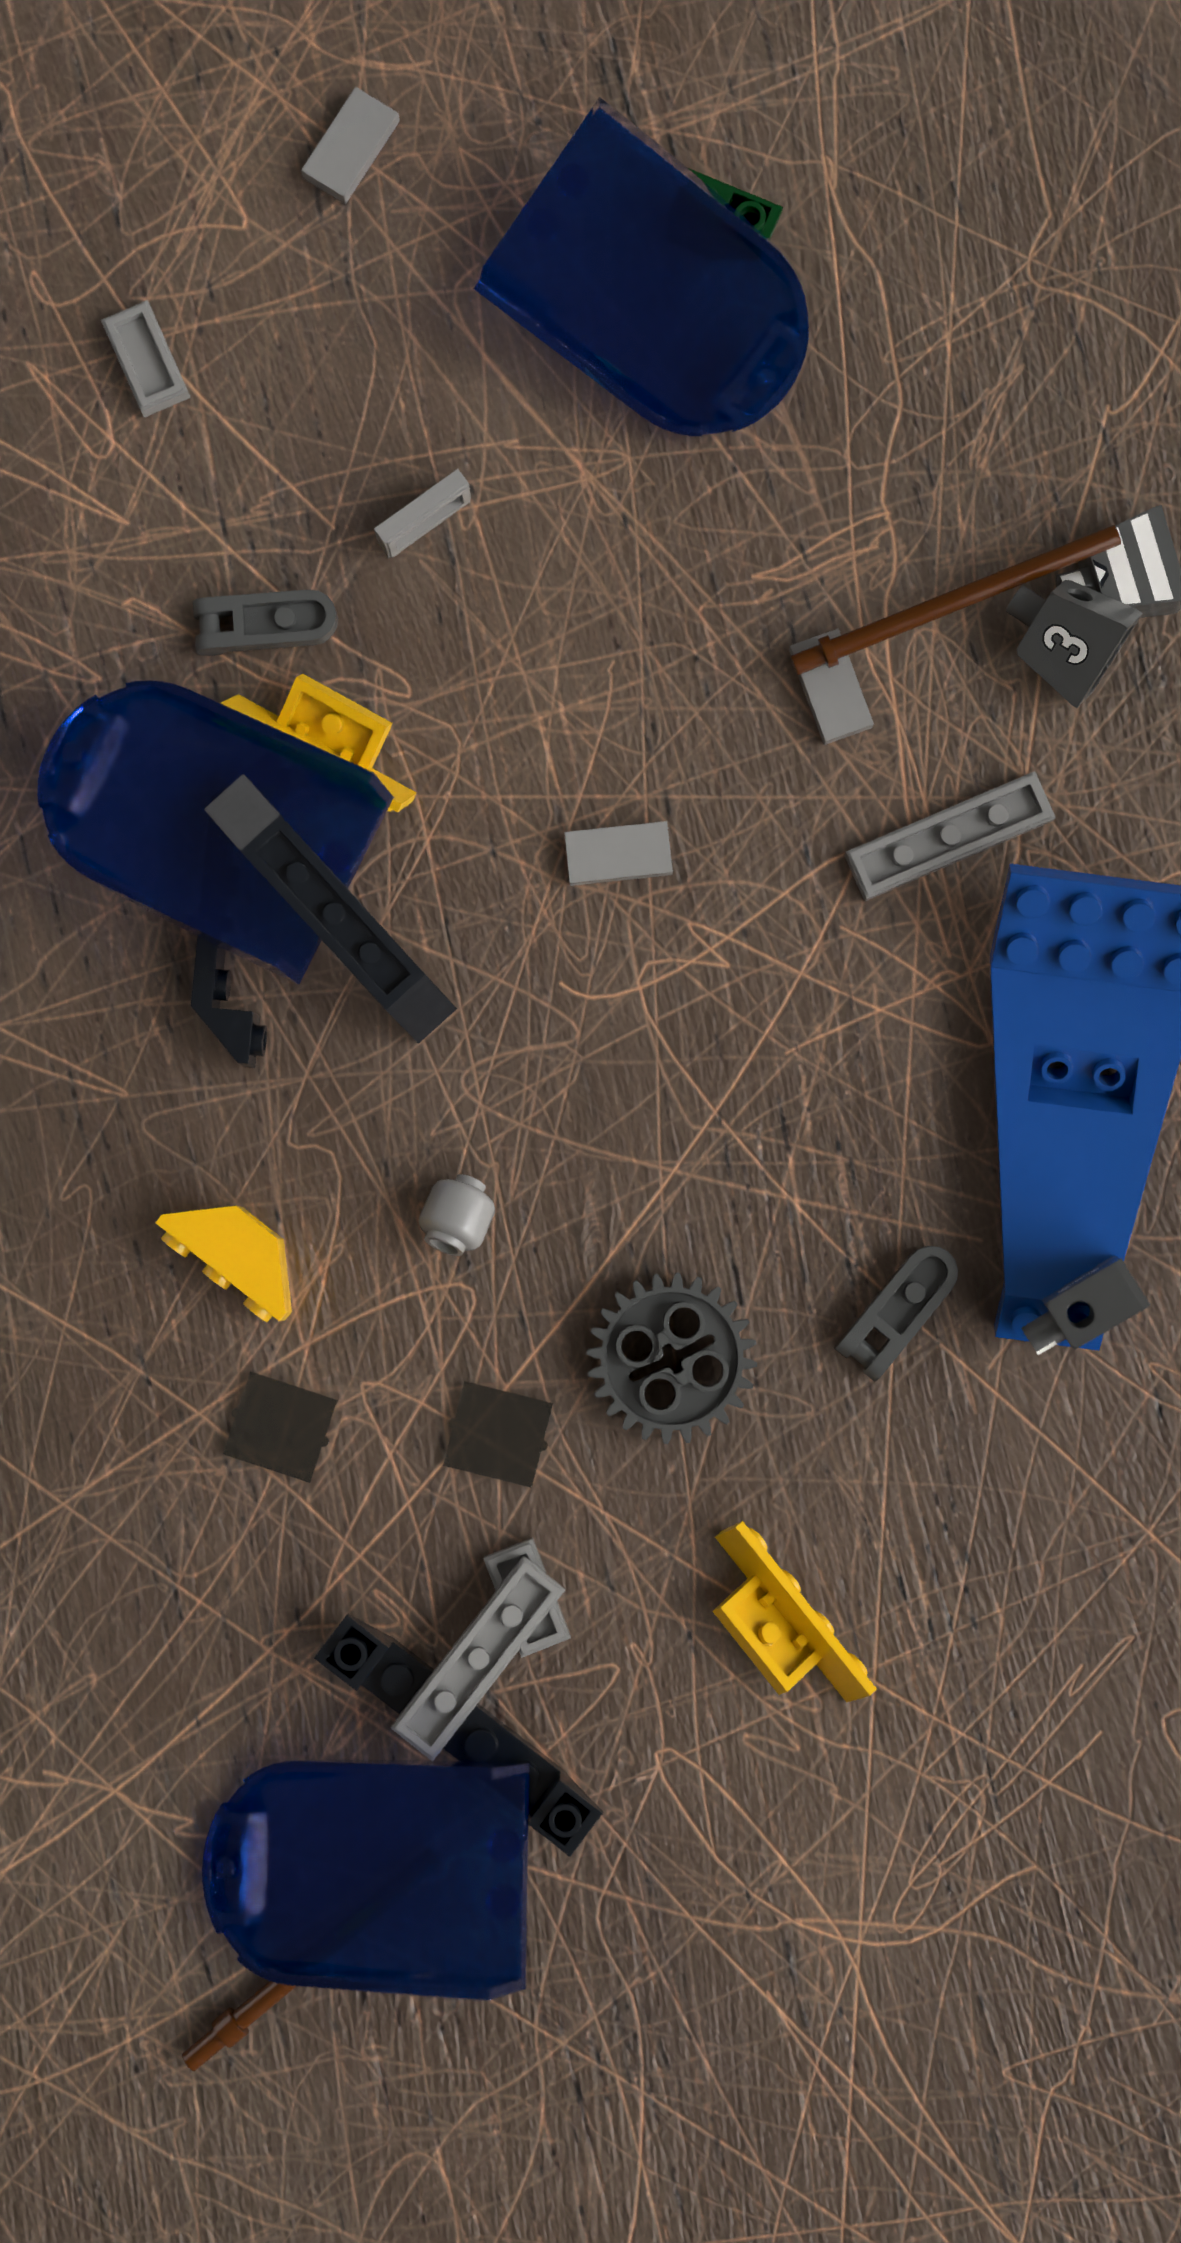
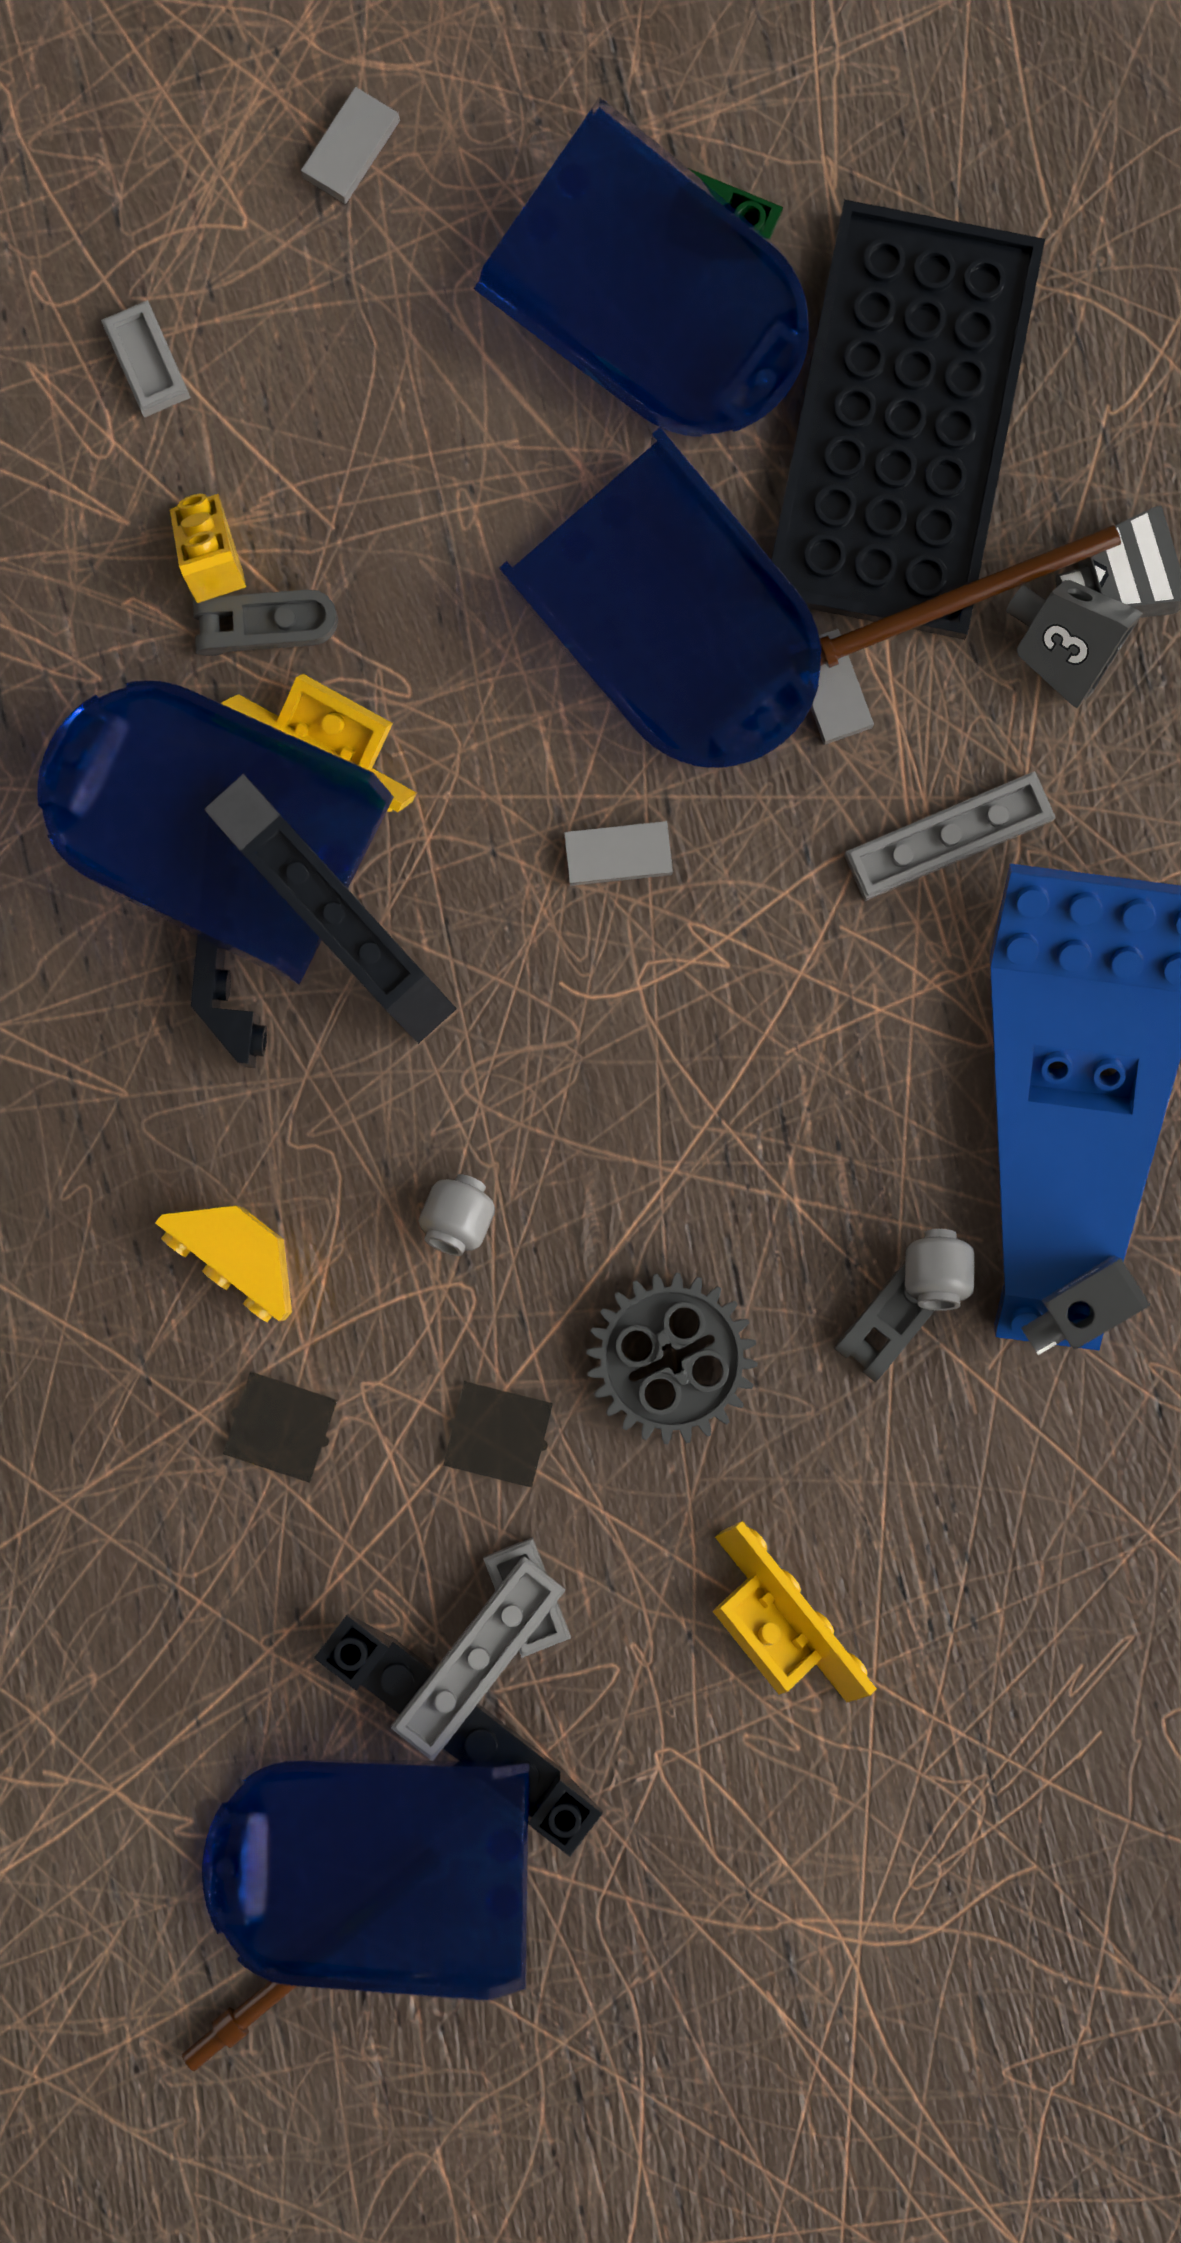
(206, 547): none -> yellow slope
(423, 514): light grey tile -> none
(676, 614): none -> clear blue windscreen
(905, 413): none -> black plate
(939, 1270): none -> light grey head

